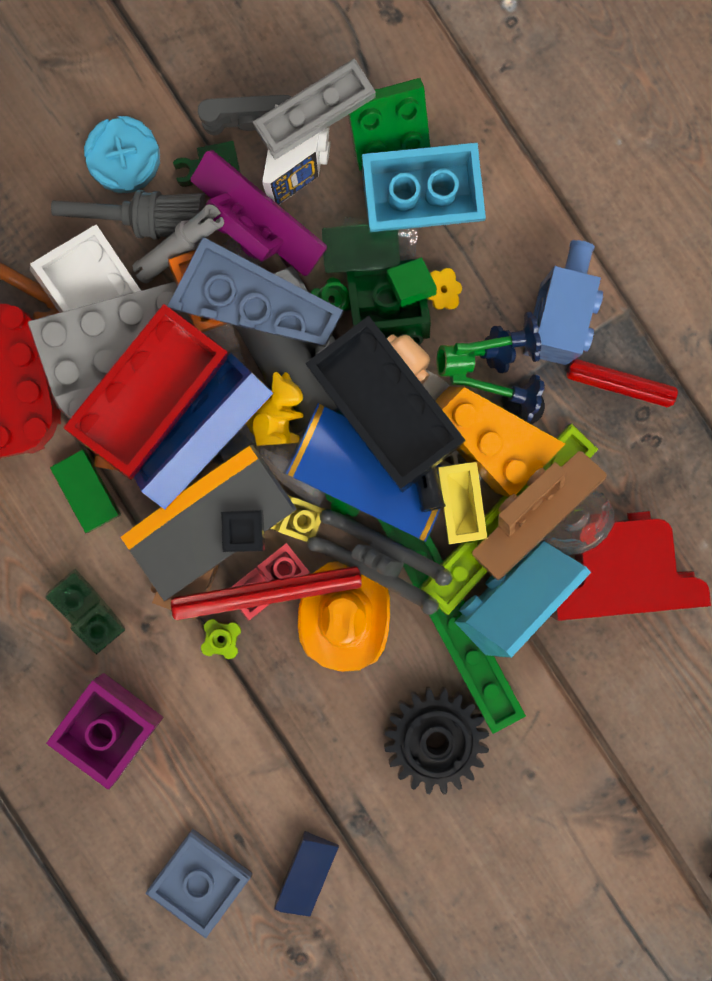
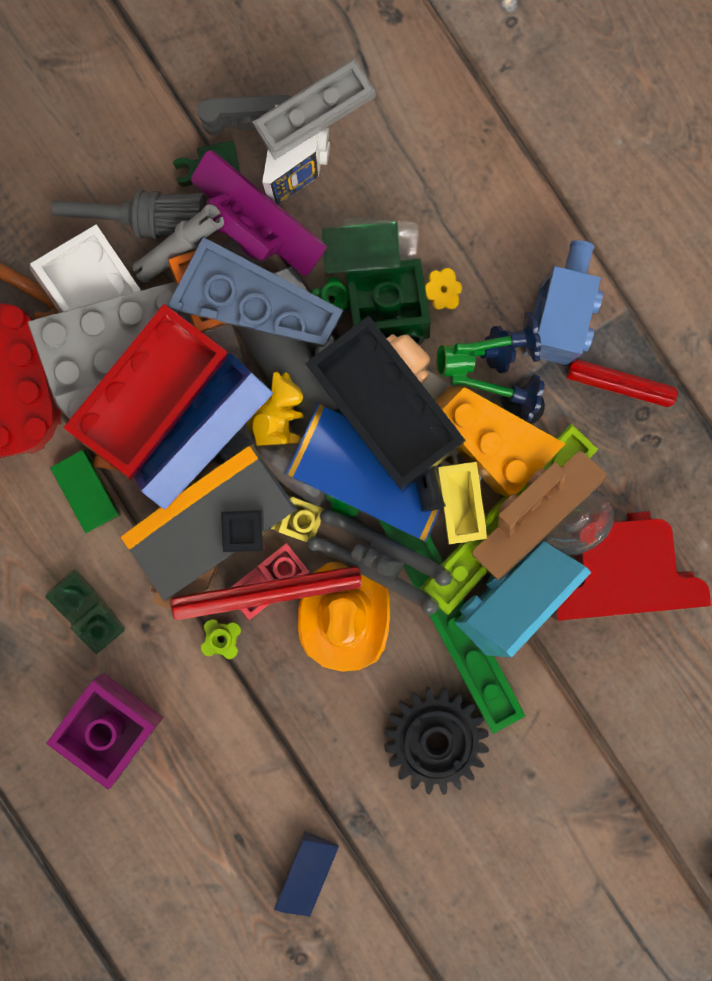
(122, 154): medium azure tile -> none
(199, 883): sand blue tile -> none
(391, 120): green plate -> none
(411, 282): green tile -> none
(423, 187): medium azure slope -> none

